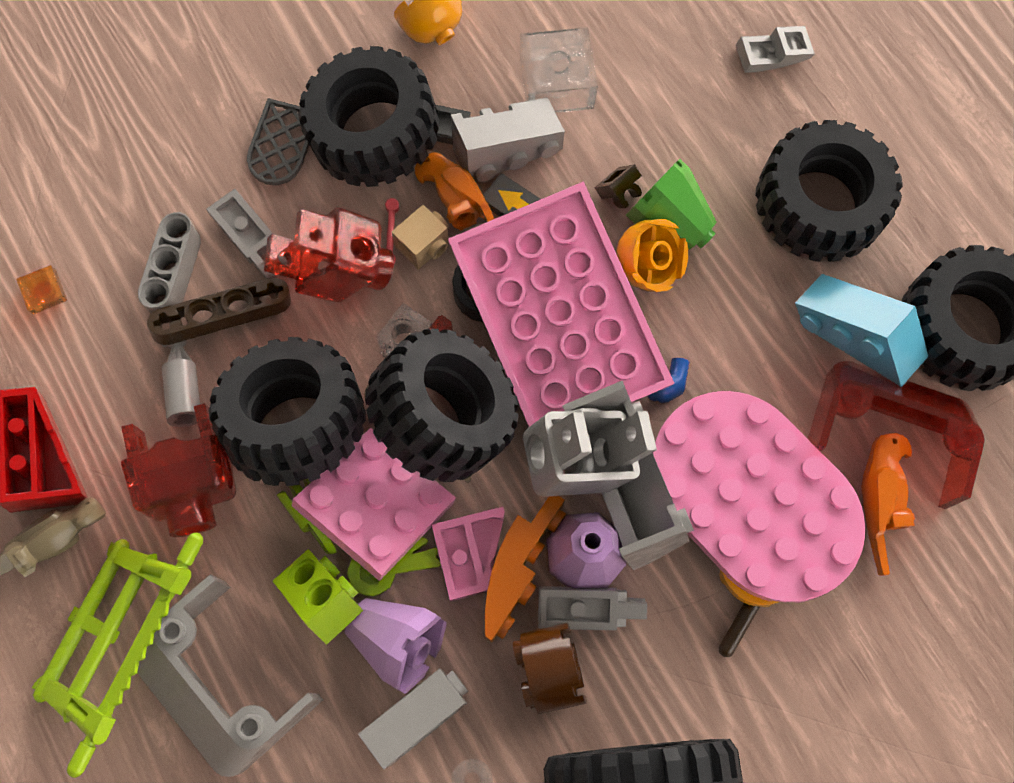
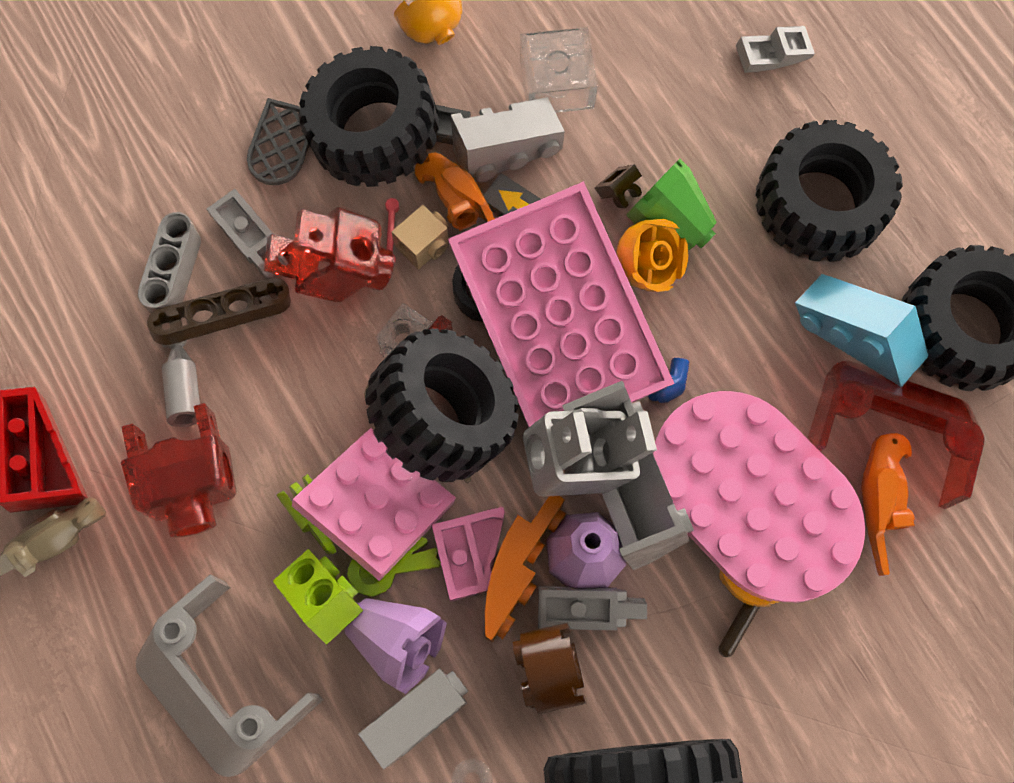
(41, 289): clear orange plate -> none
(68, 702): lime piece -> none
(298, 447): black tyre -> none

